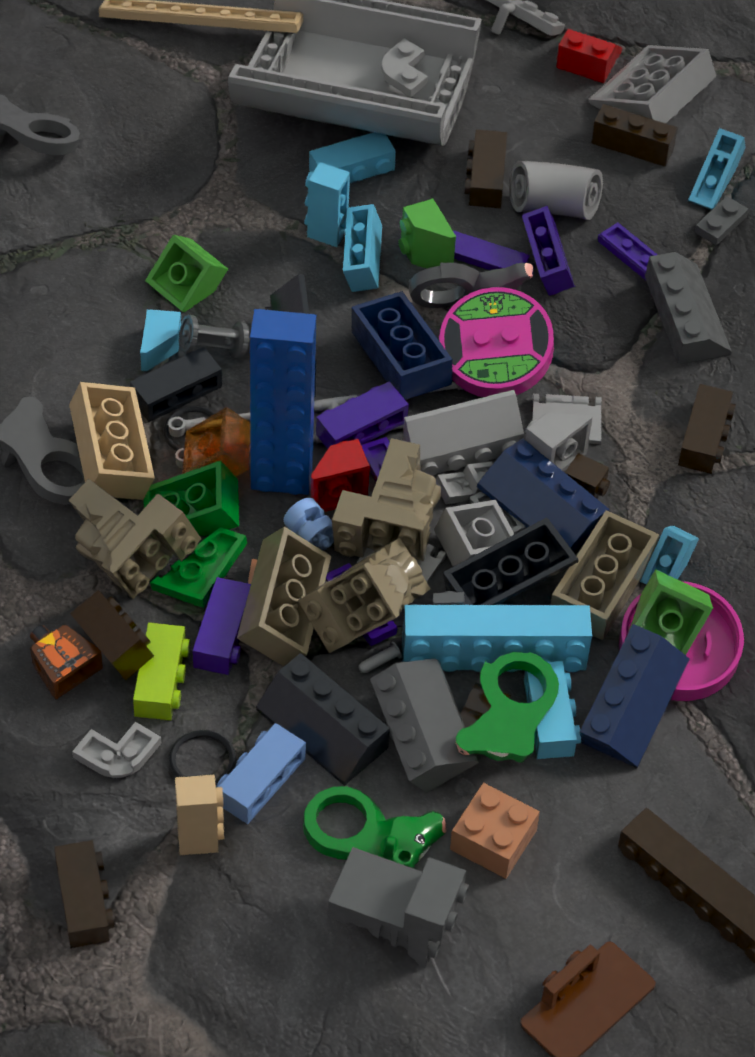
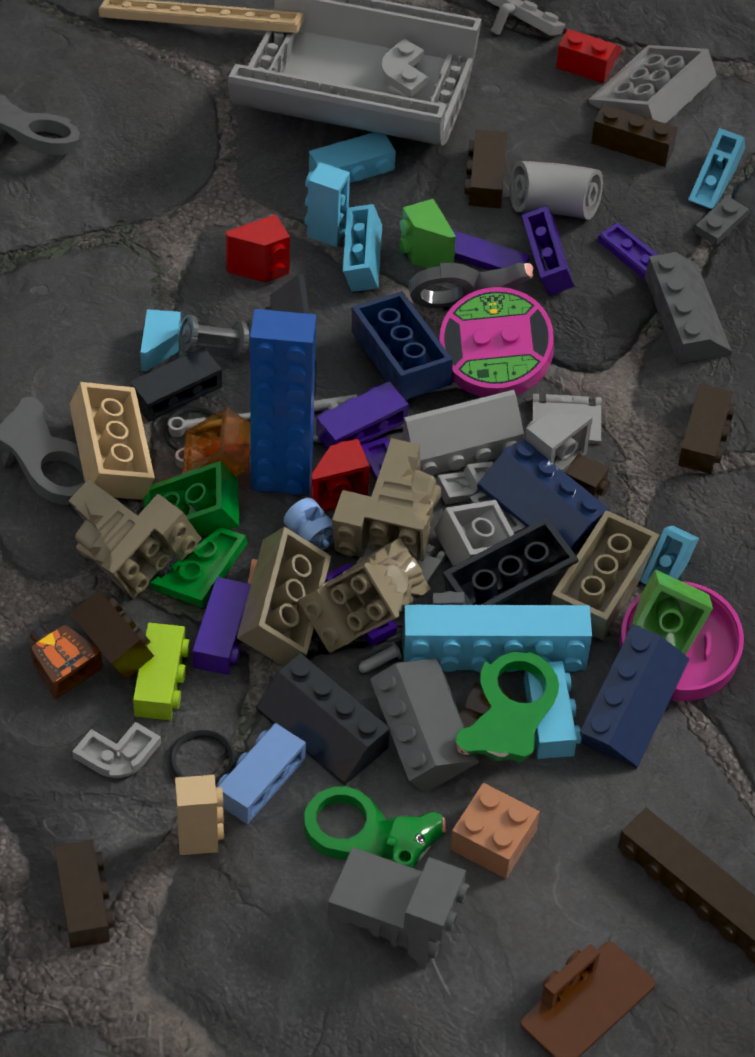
(185, 273): bright green slope -> none
(258, 250): none -> red slope

